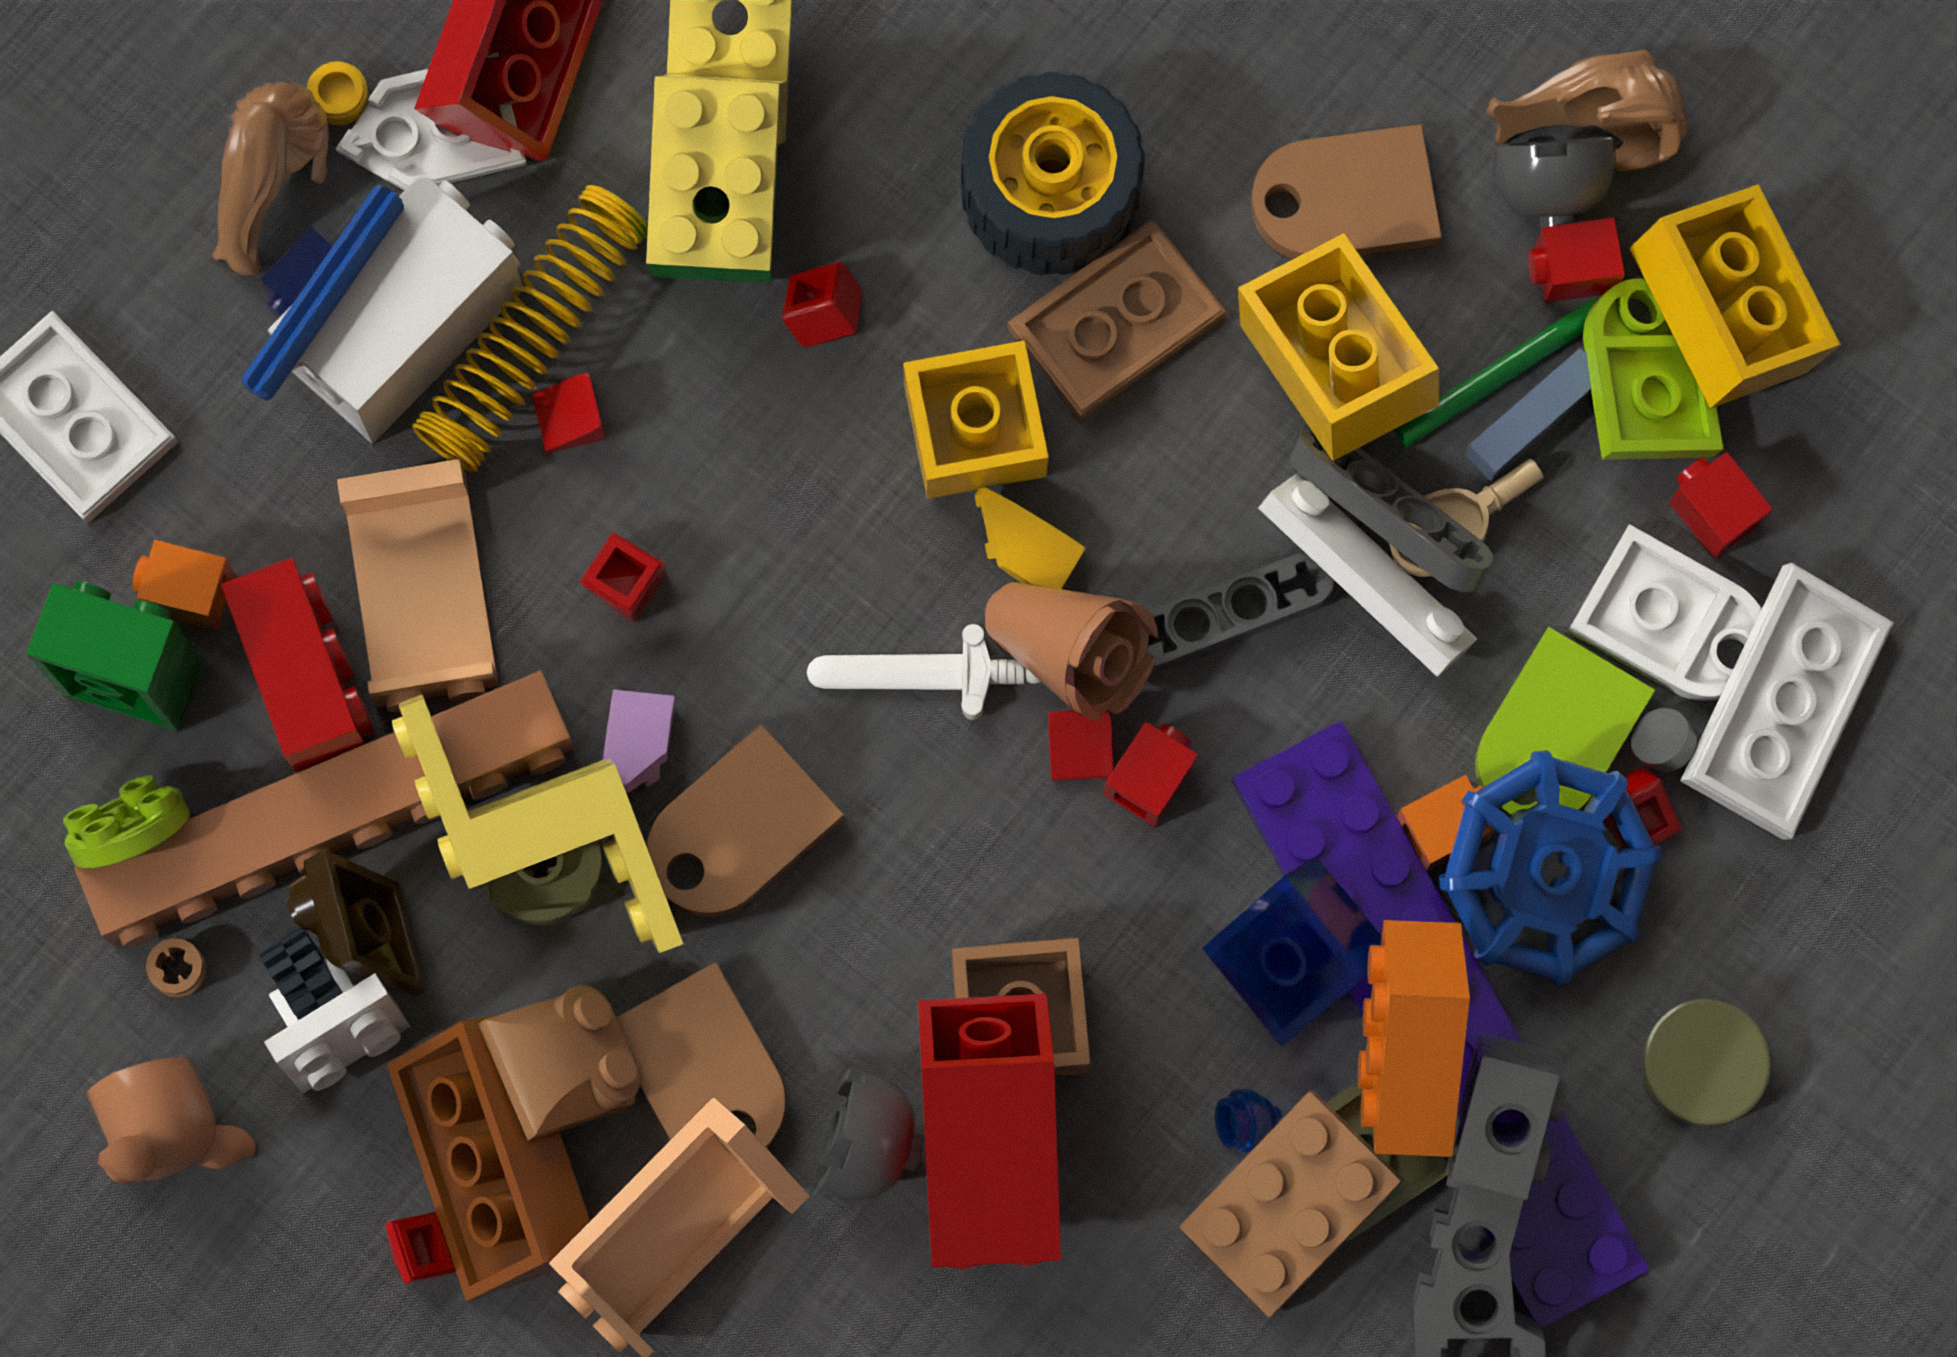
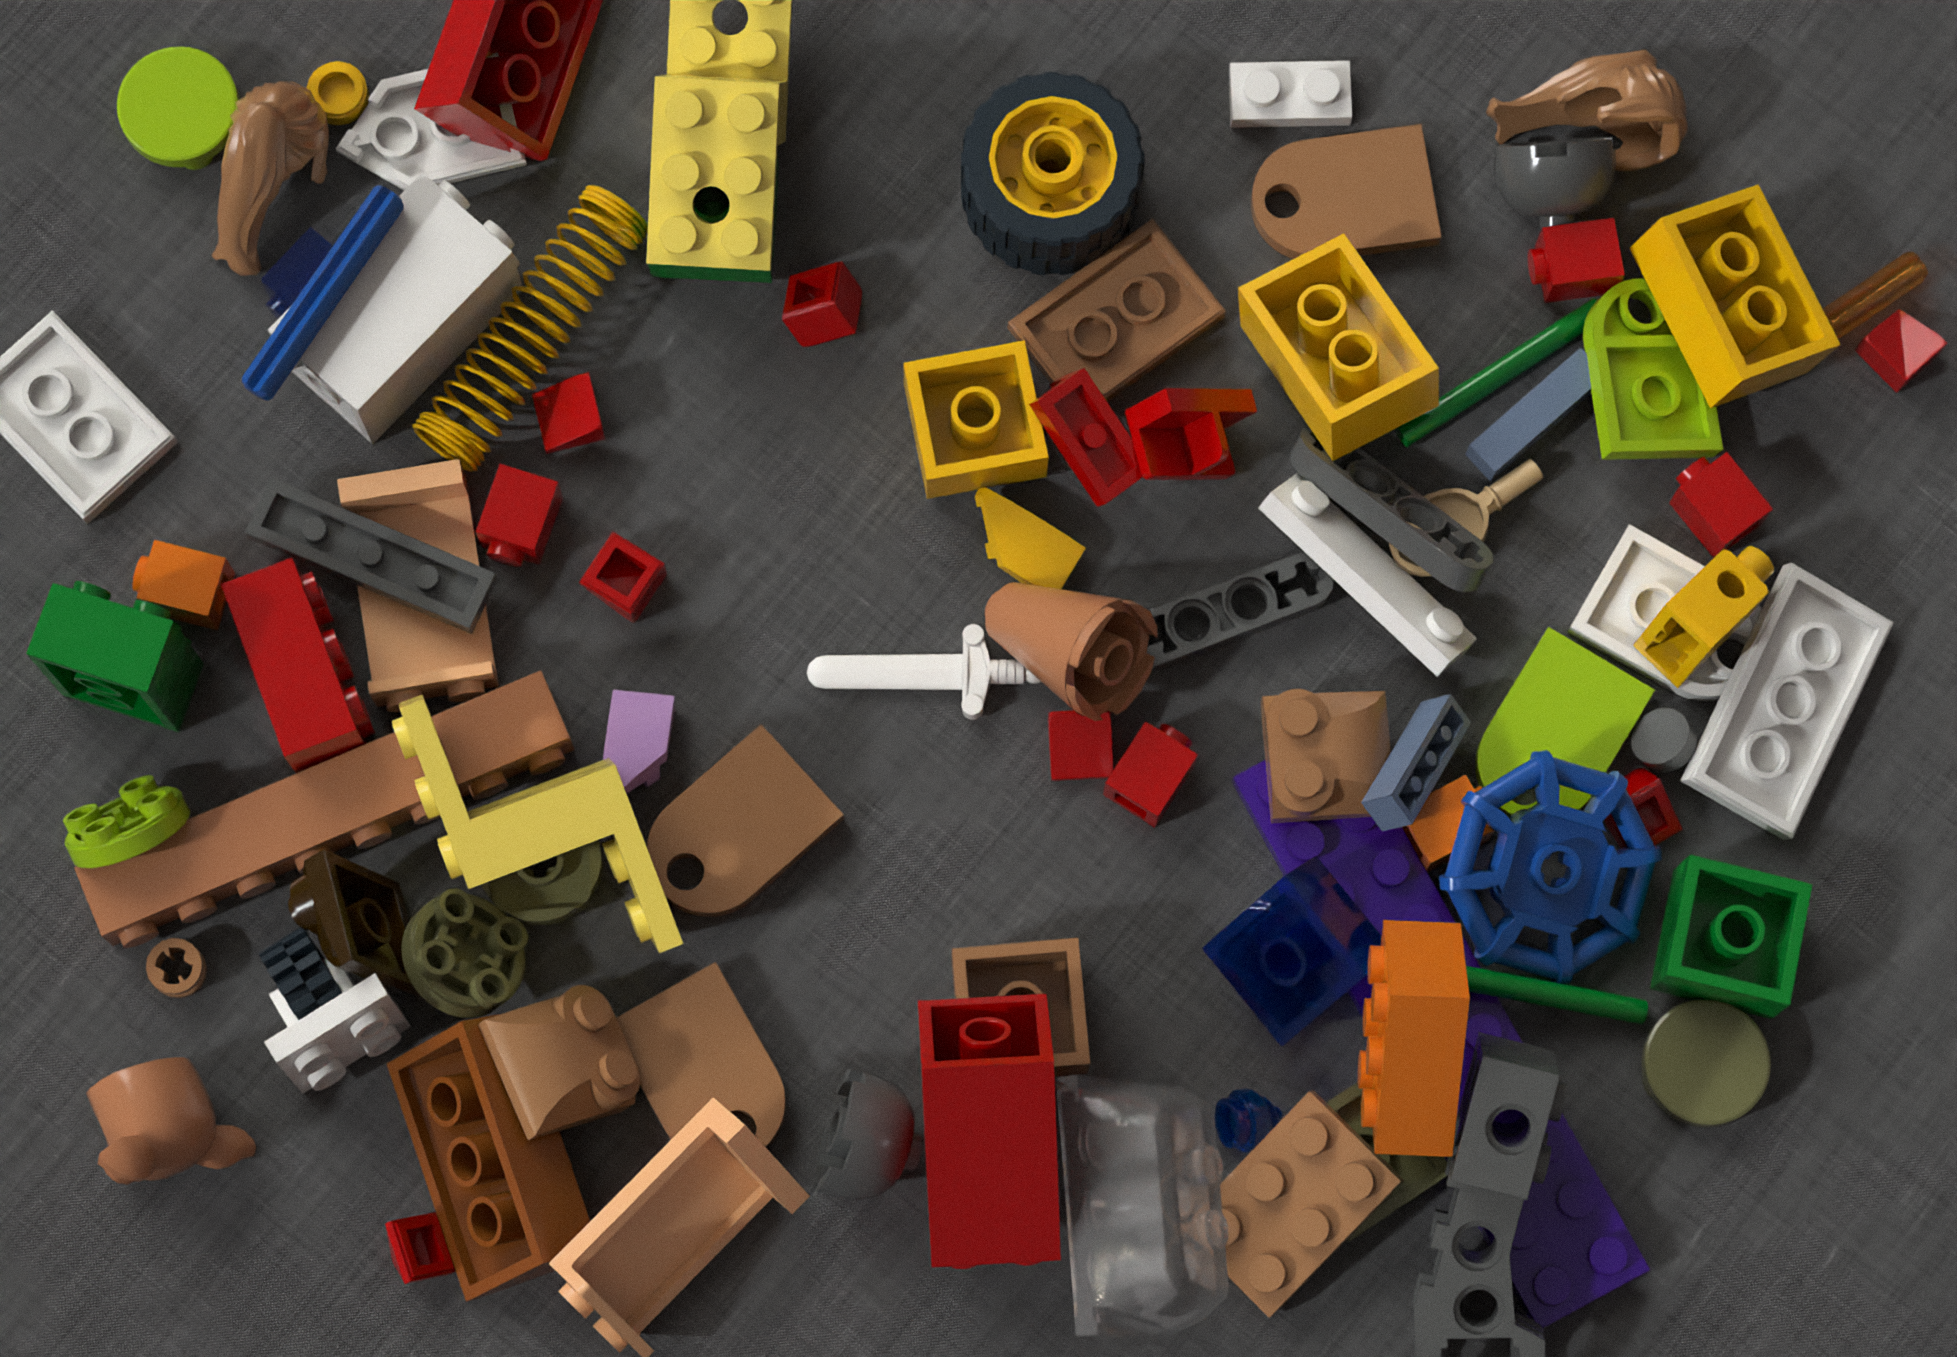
(177, 107): none -> lime tile
(371, 555): none -> dark grey plate
(464, 954): none -> olive tile
(518, 516): none -> red brick
(1088, 436): none -> red panel
(1141, 1207): none -> clear windscreen
(1183, 432): none -> red panel
(1290, 94): none -> white plate
(1323, 752): none -> medium nougat slope
(1416, 762): none -> sand blue piece
(1556, 995): none -> green bar
(1705, 613): none -> yellow torso
(1731, 936): none -> green brick
(1875, 293): none -> clear orange axle
(1900, 349): none -> red slope

